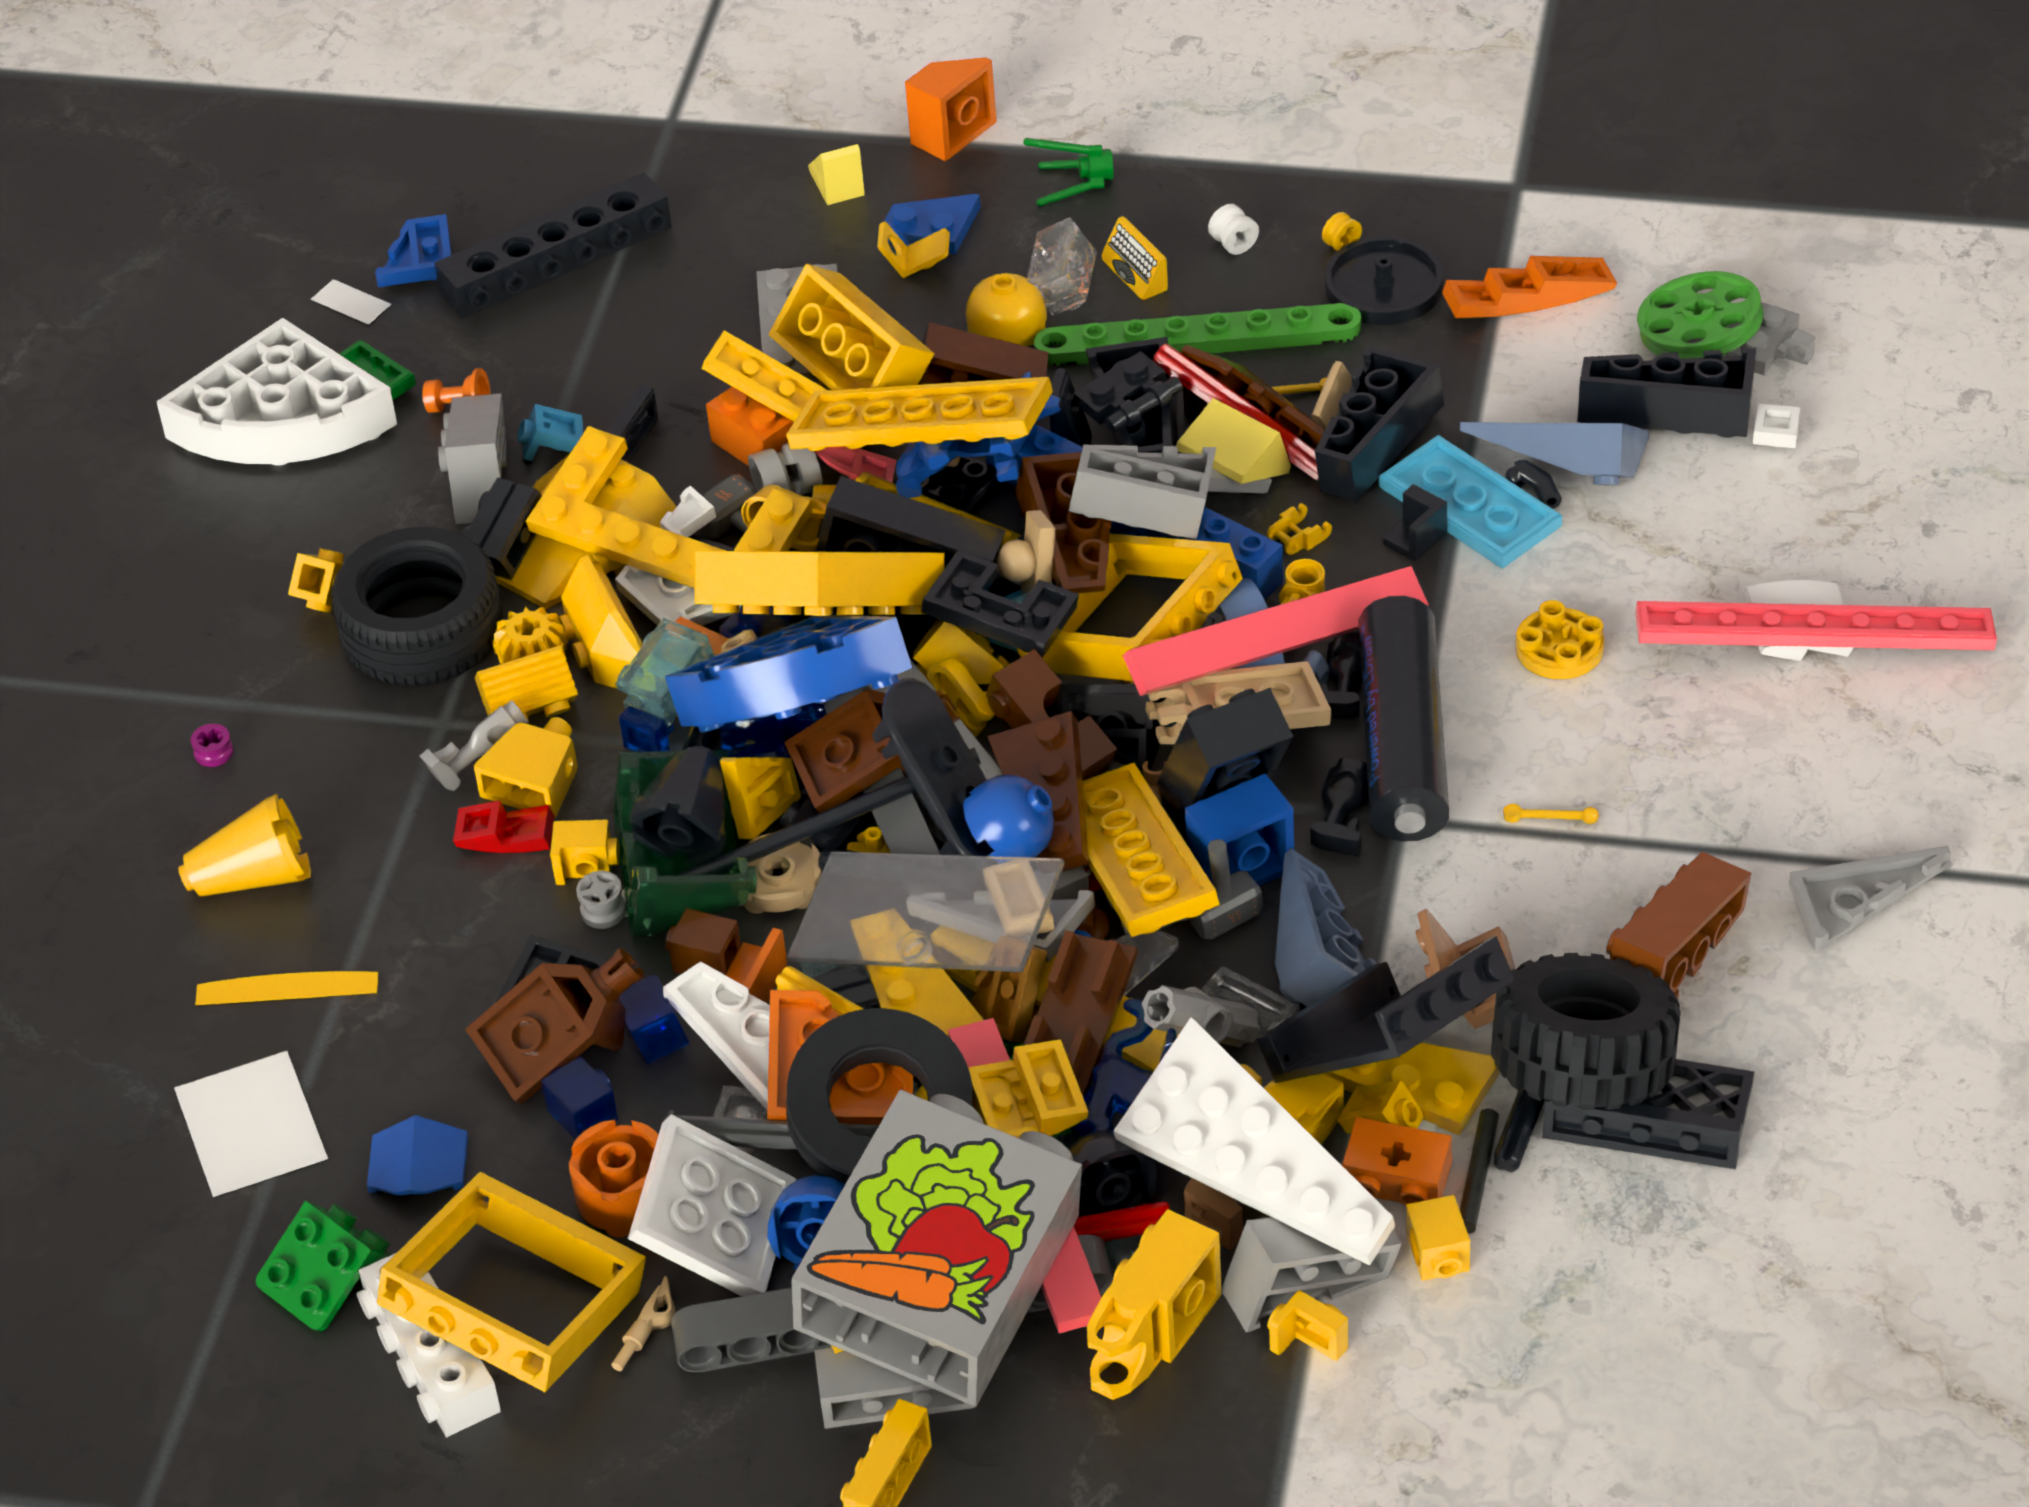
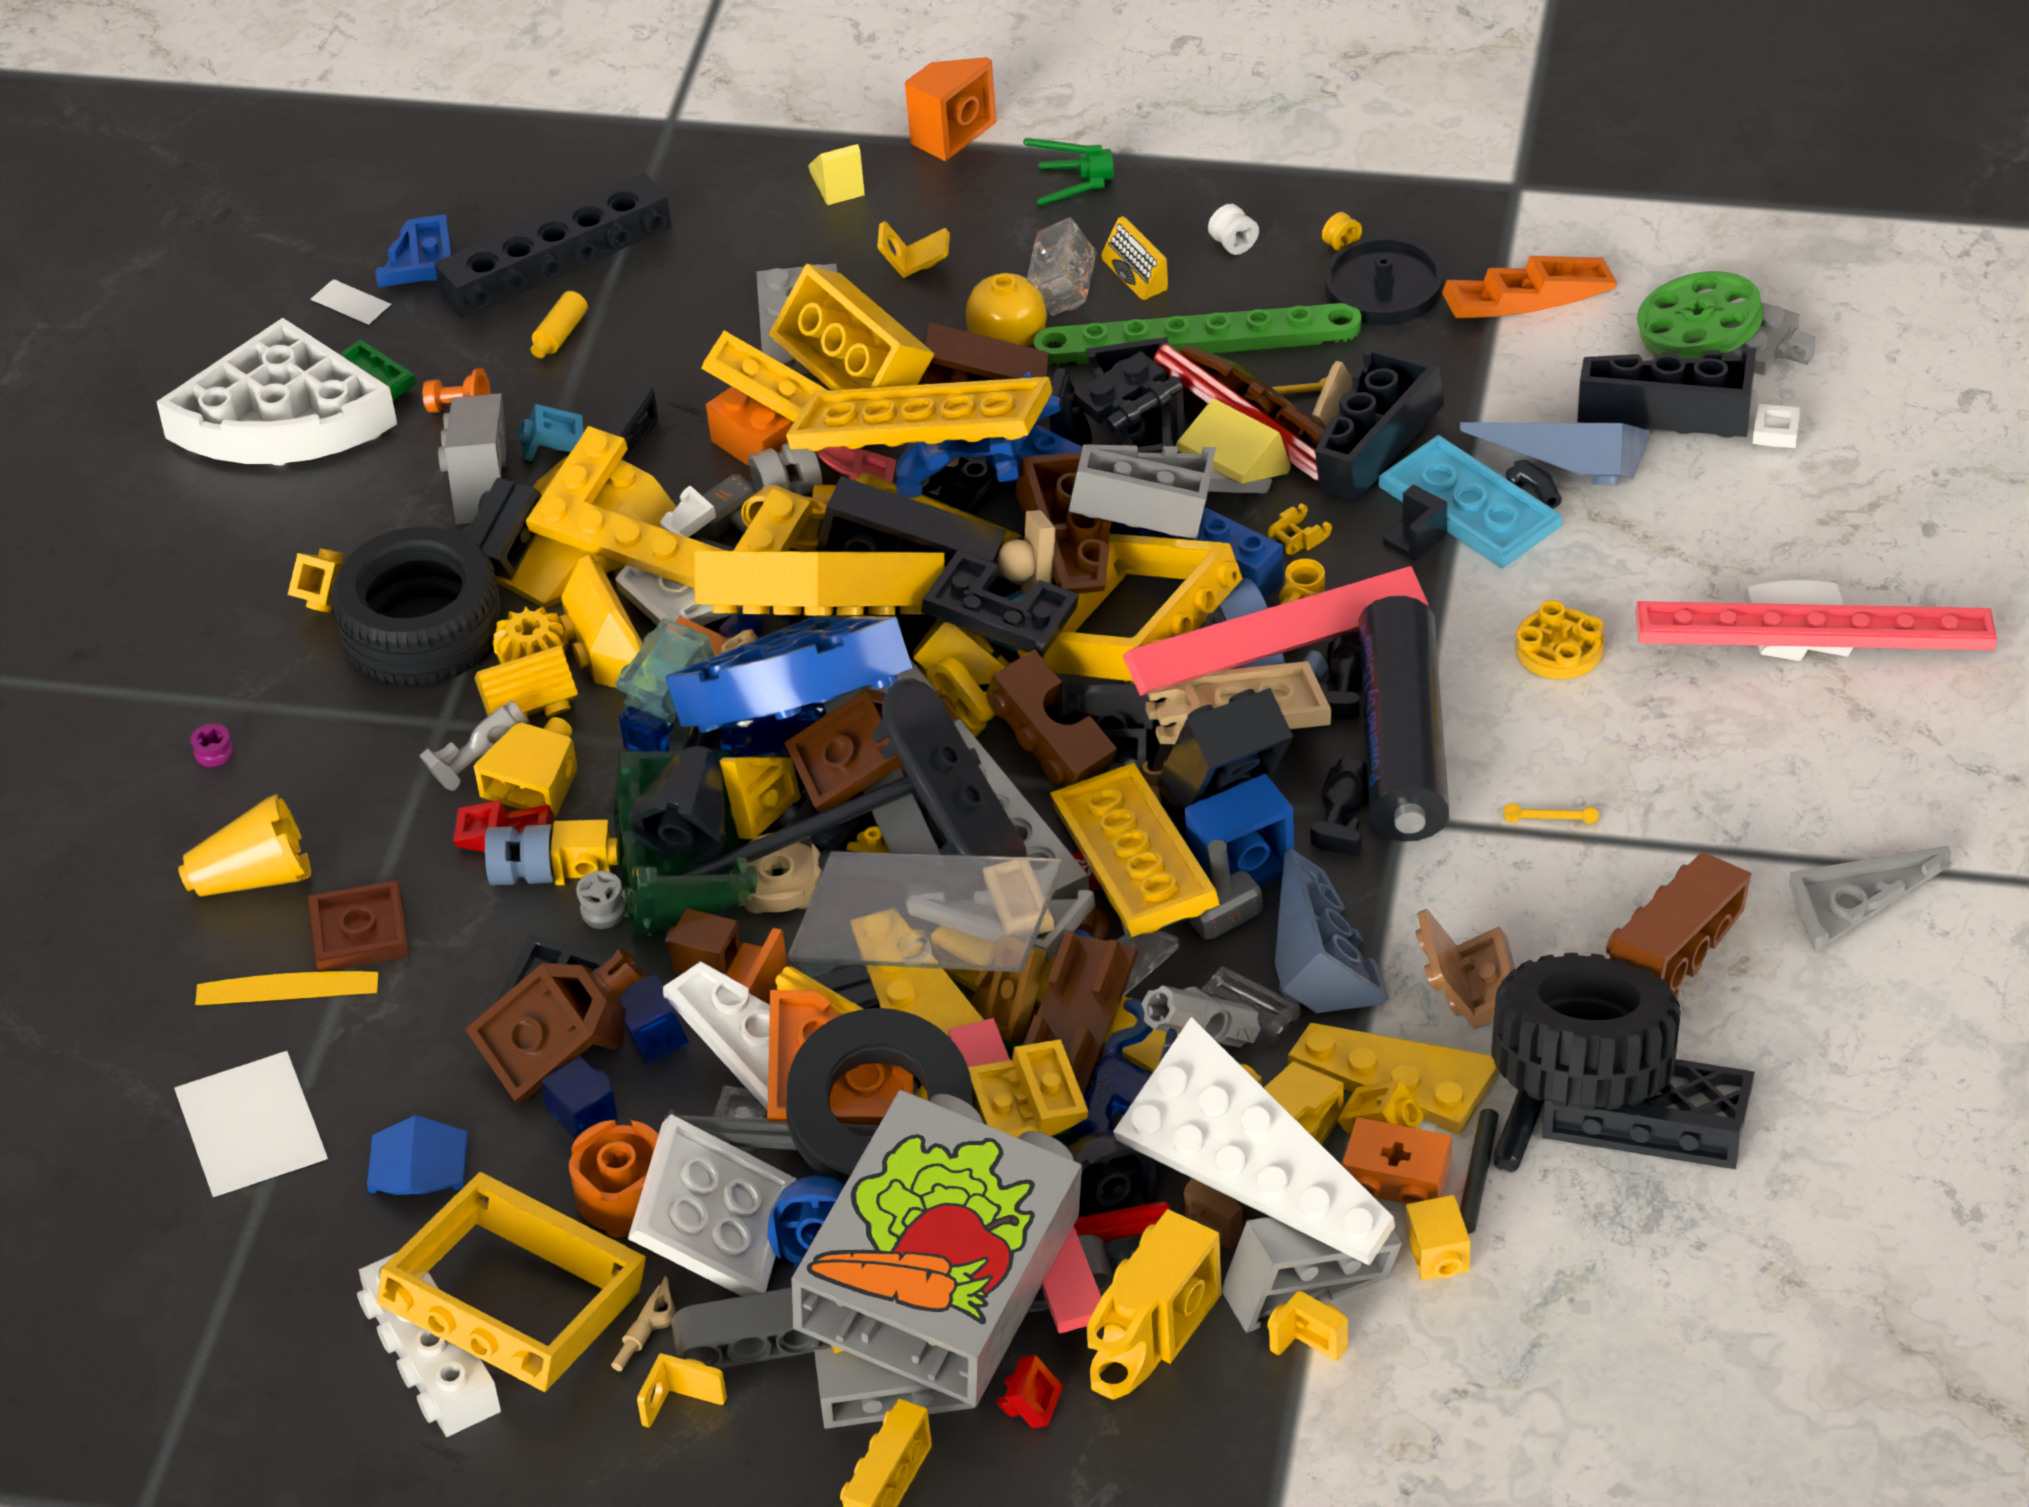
(319, 1263): green bracket -> none
(358, 926): none -> copper tile
(534, 854): none -> sand blue wheel
(558, 324): none -> yellow cylinder
(679, 1376): none -> yellow bracket
(922, 218): blue wing -> none
(1010, 816): blue cylinder -> none
(1031, 1392): none -> red tile
(1051, 757): reddish brown wing -> none
(1373, 1022): black panel -> none

